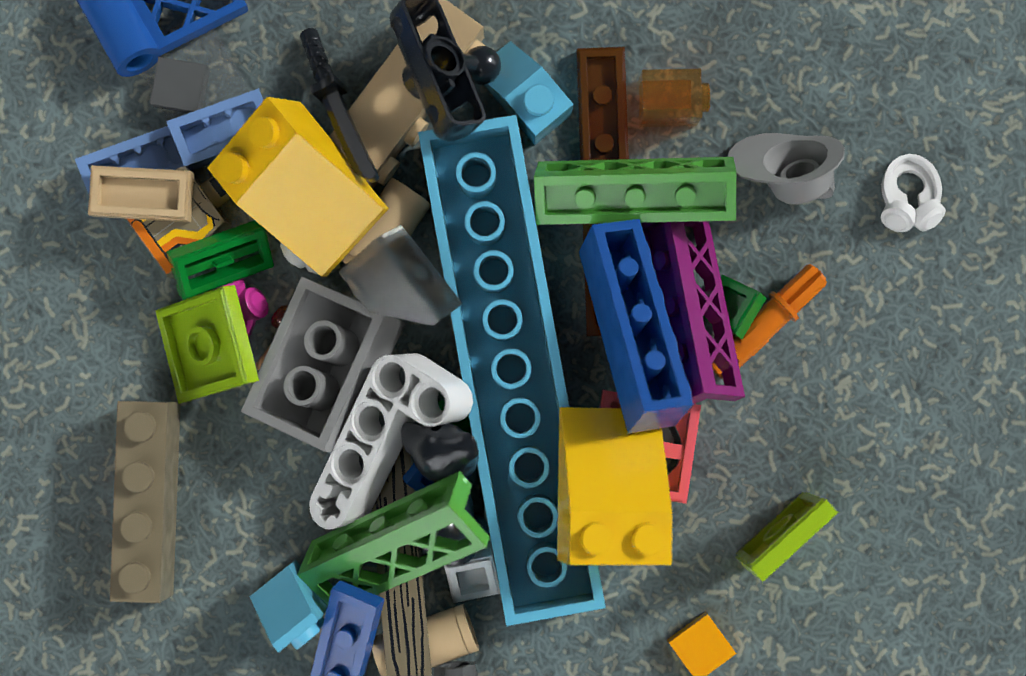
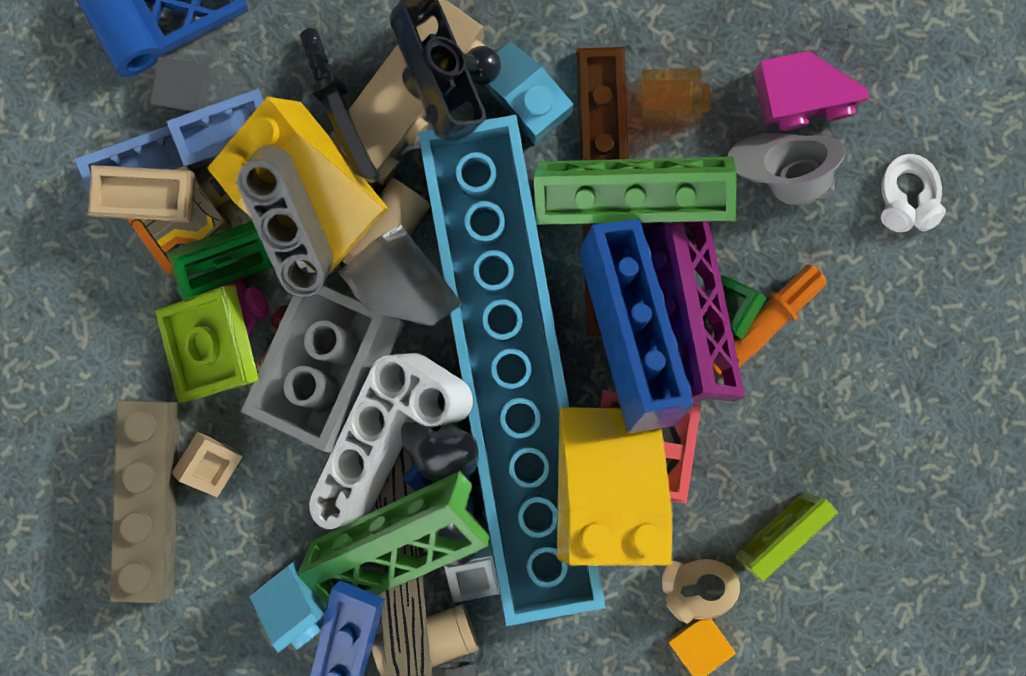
(207, 464): none -> tan plate
(291, 199): none -> dark grey beam
(695, 607): none -> tan piece
(805, 87): none -> dark pink slope

